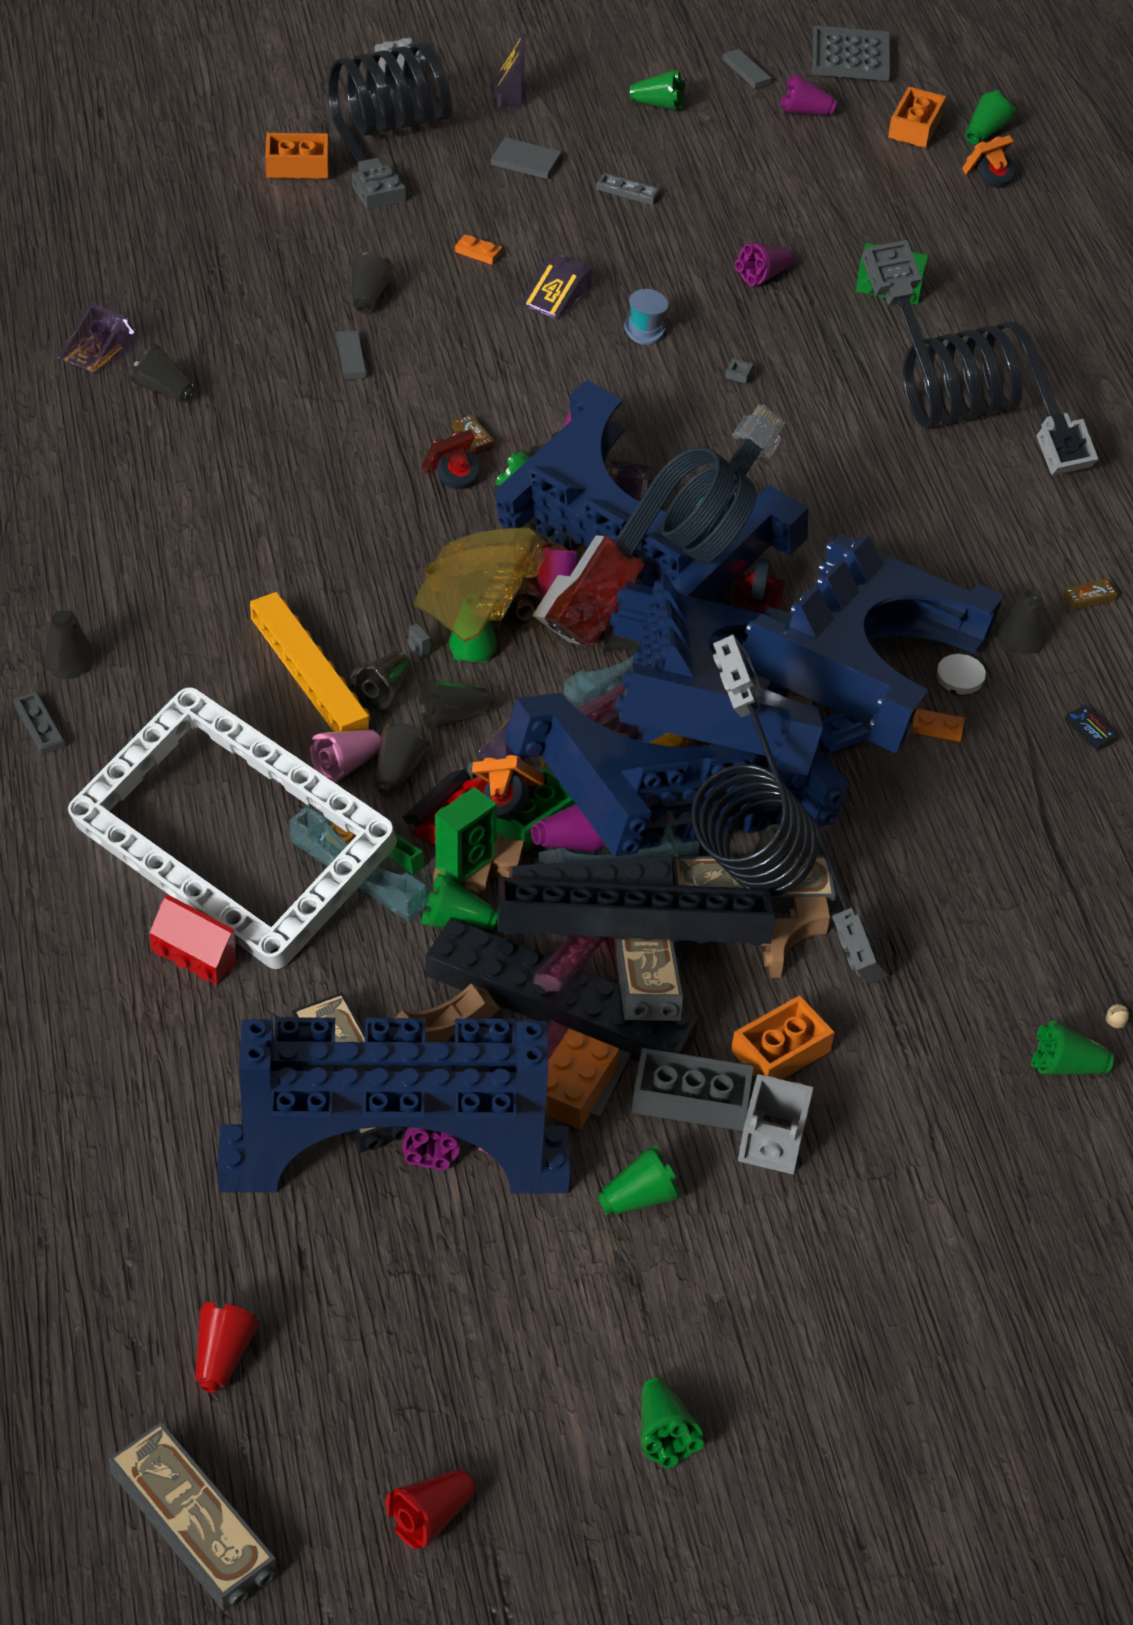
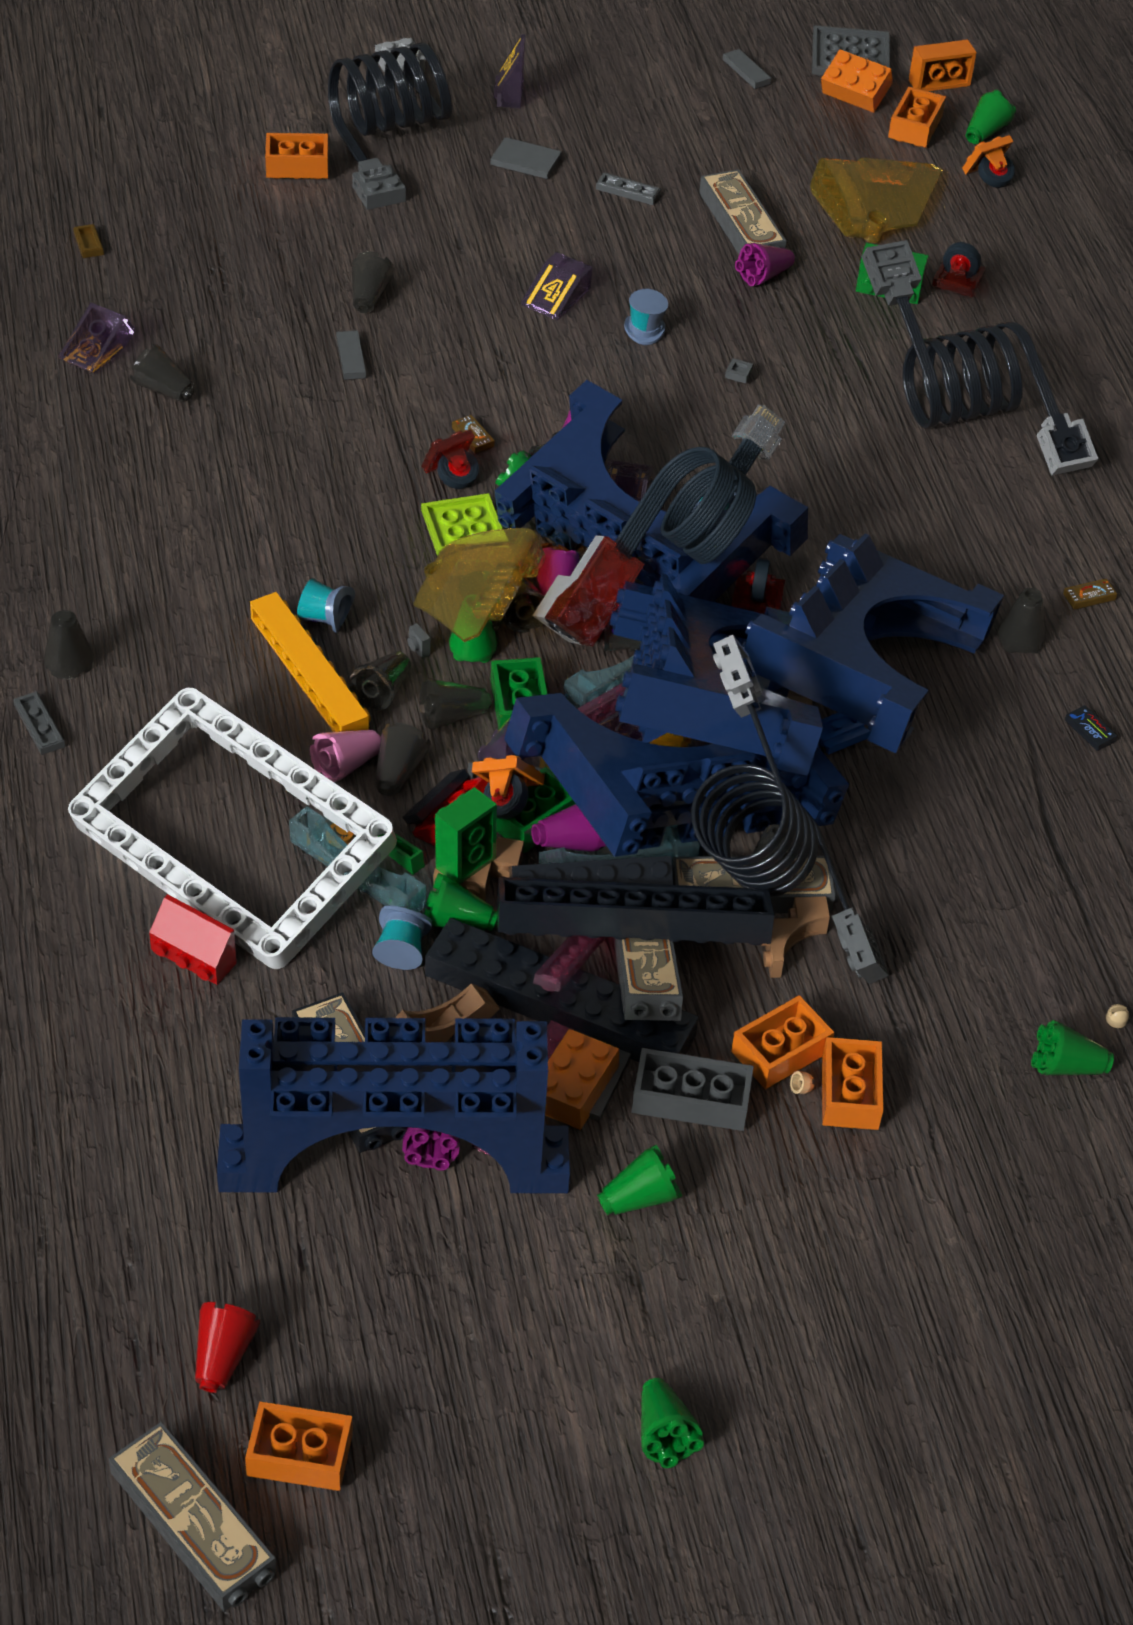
(88, 241): none -> pearl gold tile
(299, 1446): none -> orange brick
(325, 604): none -> hat
(401, 937): none -> sand blue hat
(429, 1506): red cone -> none
(458, 518): none -> lime plate
(478, 249): orange plate -> none
(513, 680): none -> green brick
(660, 91): green cone -> none
(739, 210): none -> brick
(771, 1143): light grey container -> none
(801, 1082): none -> tan hinge
(806, 98): magenta cone -> none
(852, 1083): none -> orange brick
(856, 80): none -> orange brick
(873, 194): none -> clear yellow panel
(938, 725): orange plate -> none
(942, 65): none -> orange brick
(960, 269): none -> plate
(960, 673): white tile -> none

